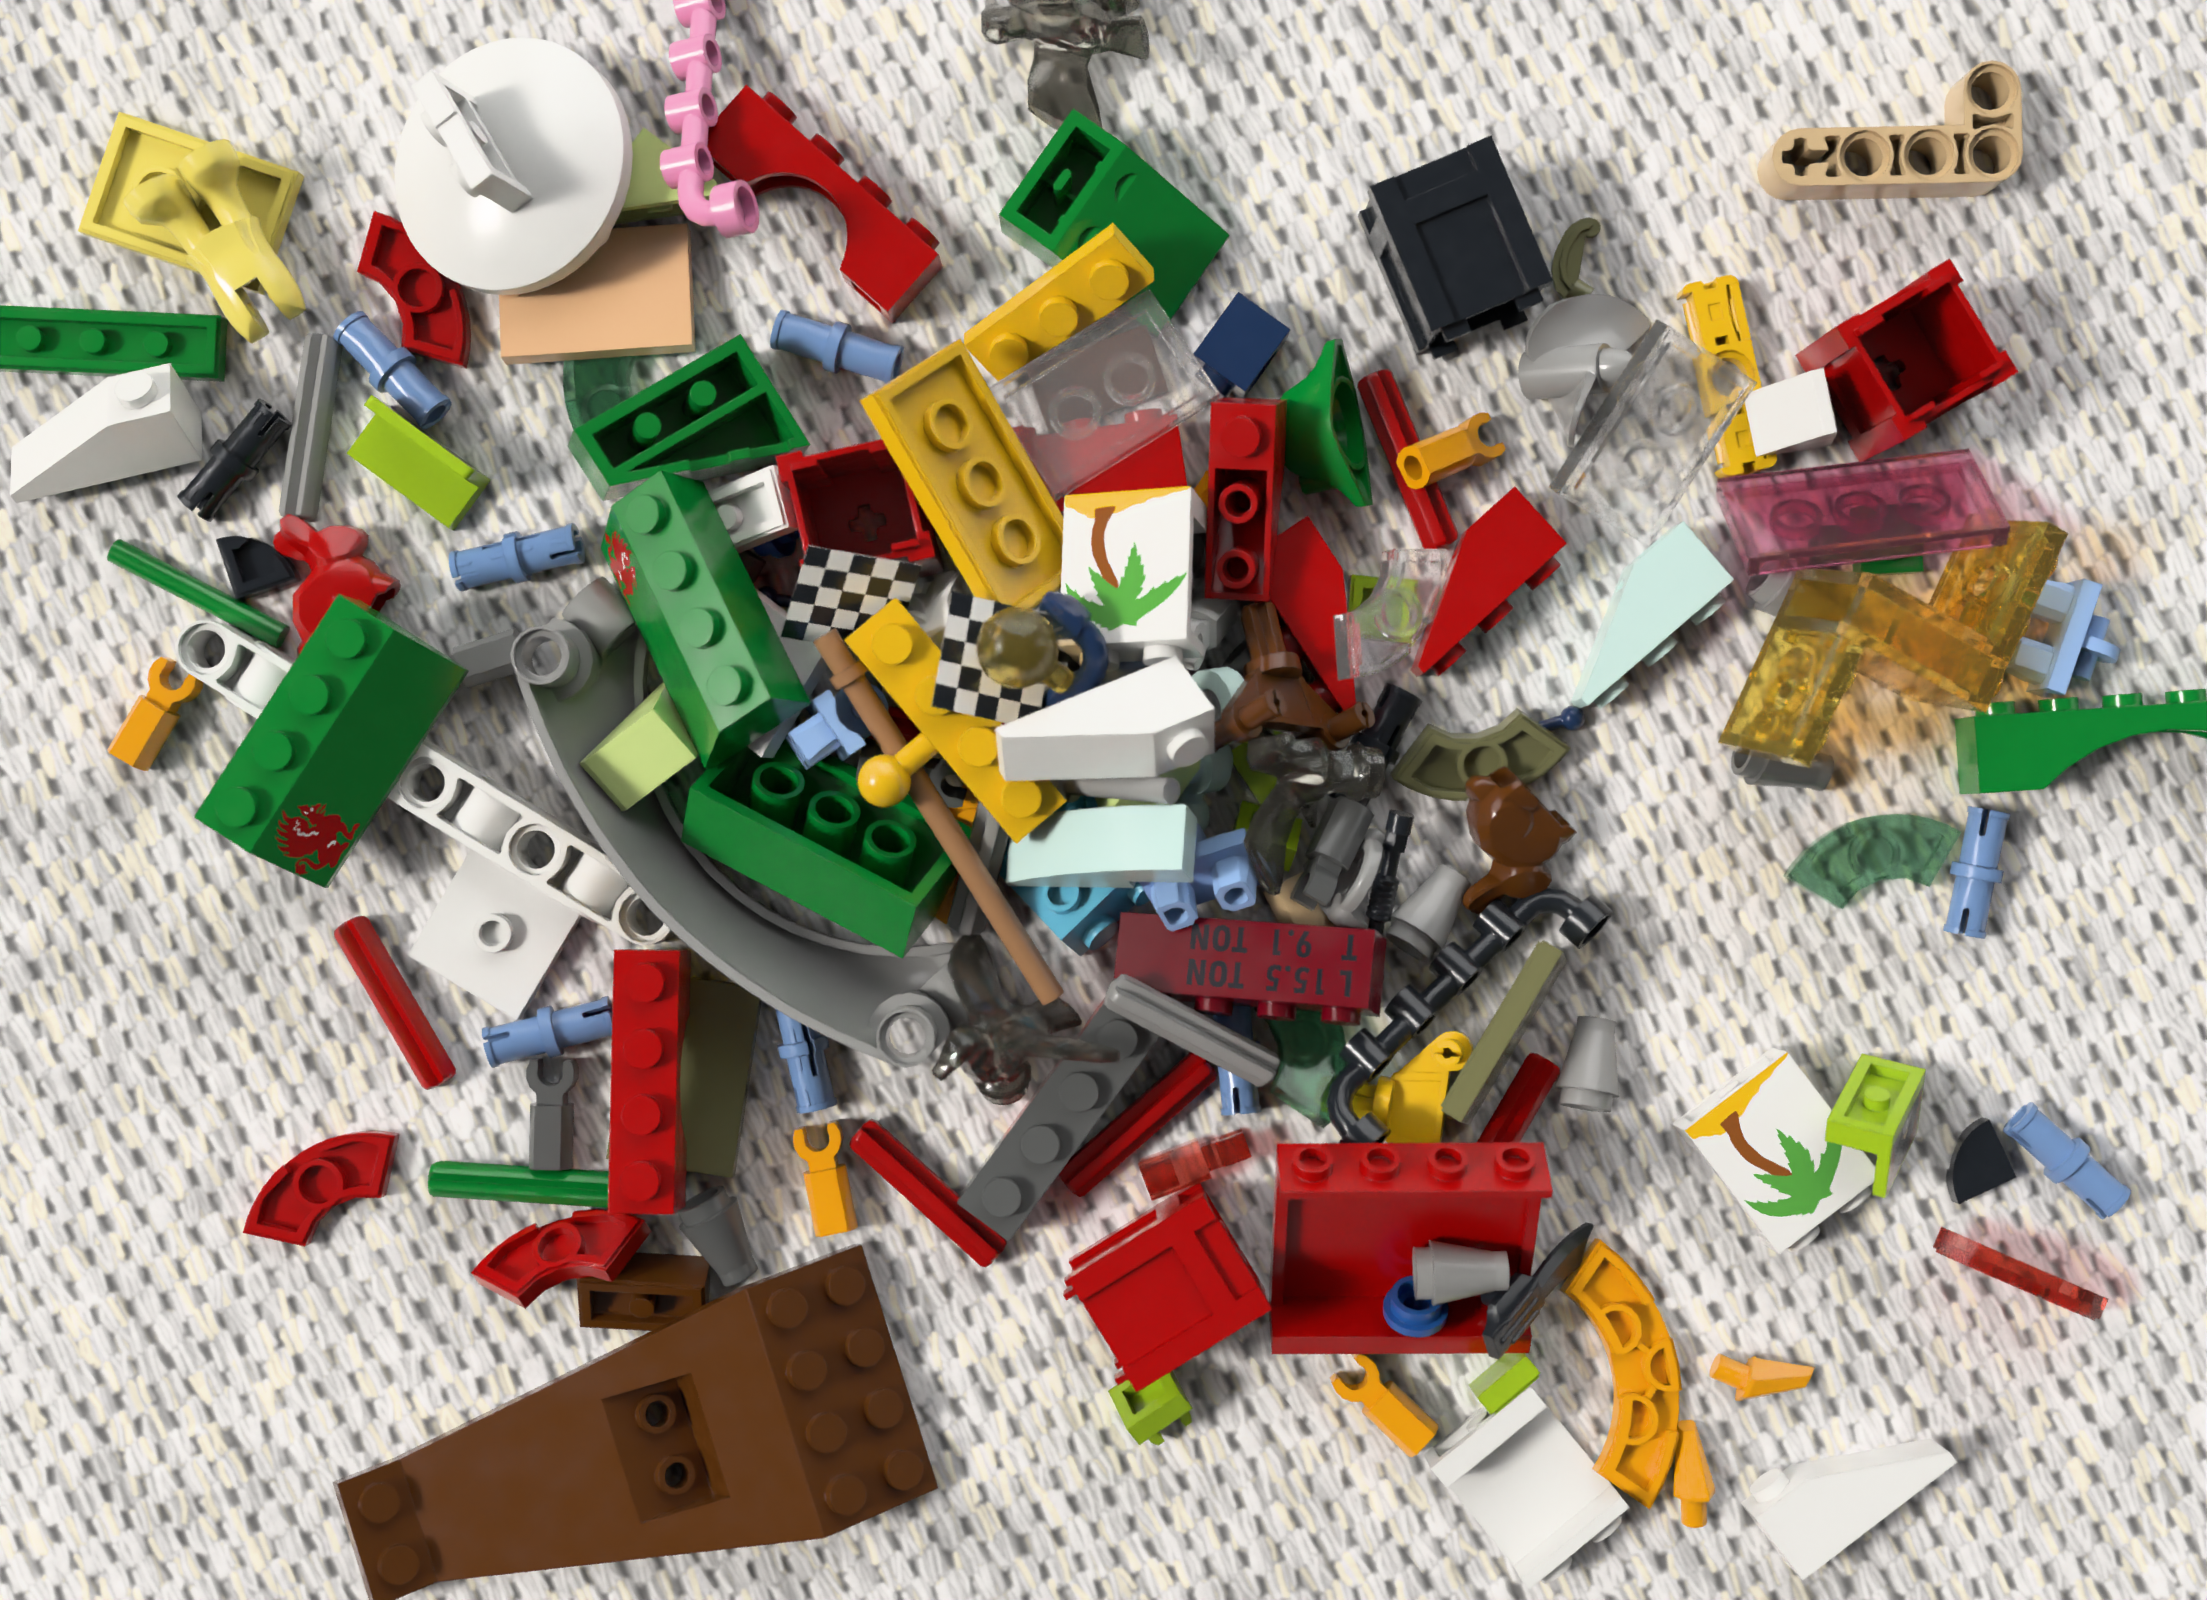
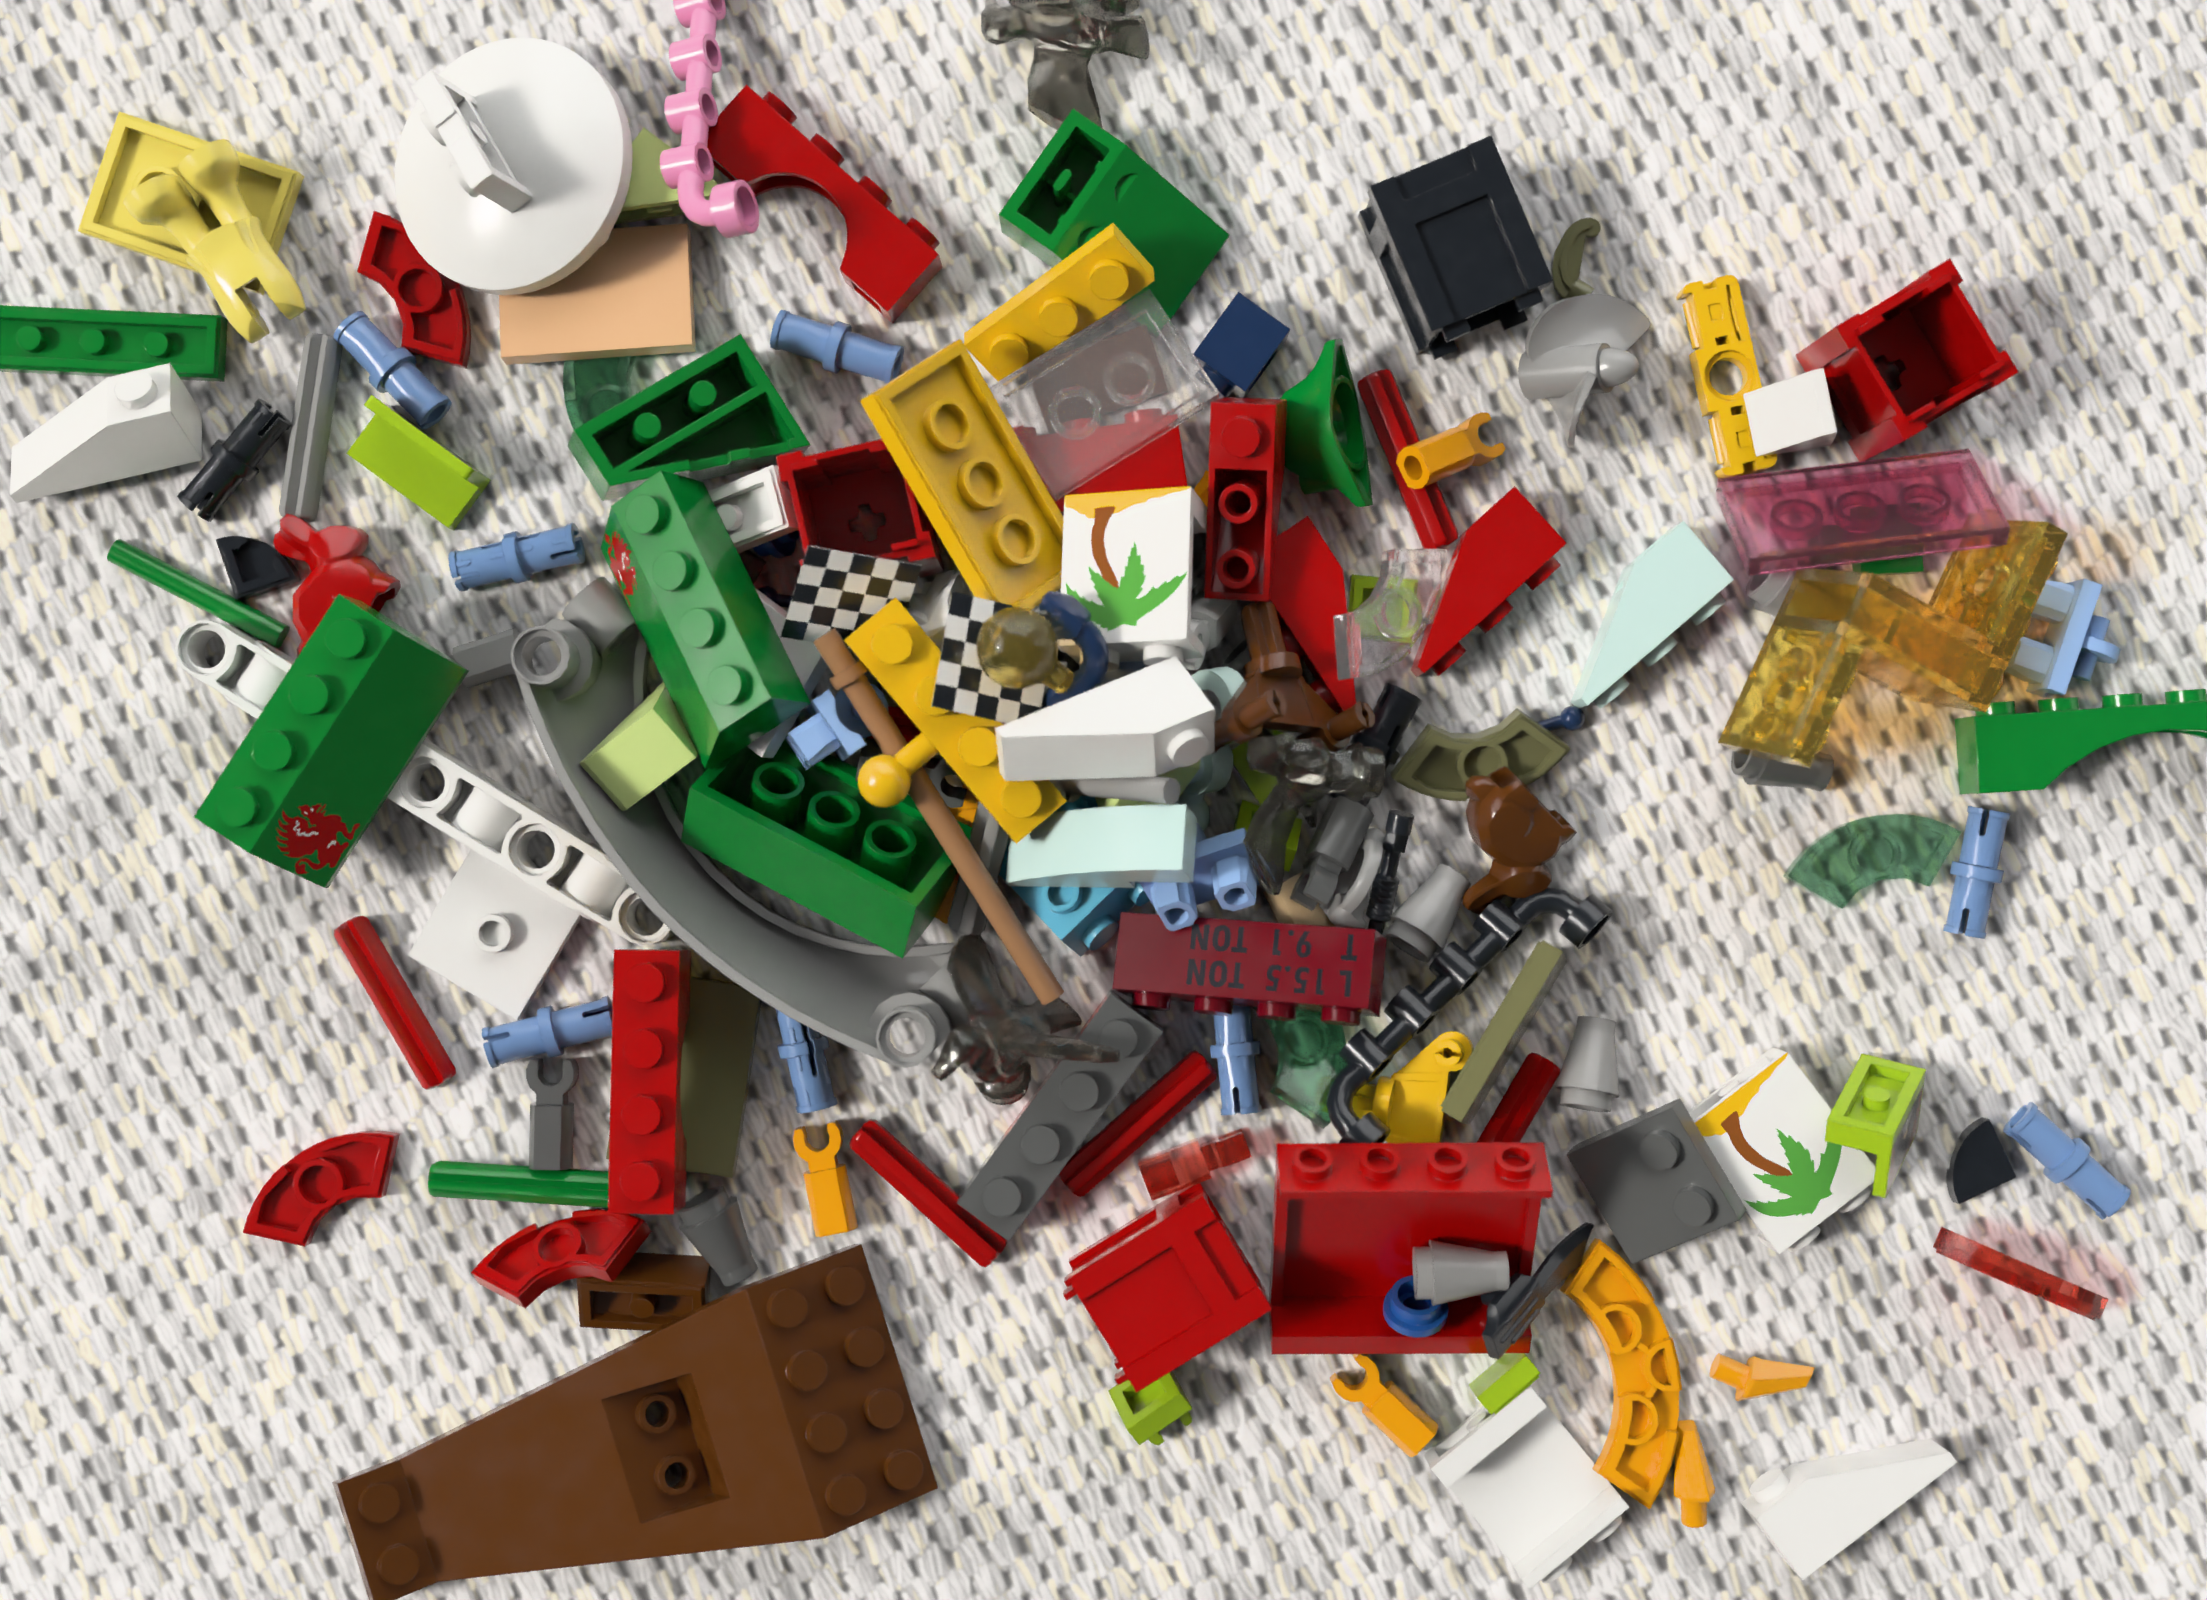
(153, 716): light orange bar -> none
(1191, 1030): light grey axle -> none
(1652, 433): clear tile -> none
(1656, 1181): none -> dark grey plate
(1888, 147): tan beam -> none

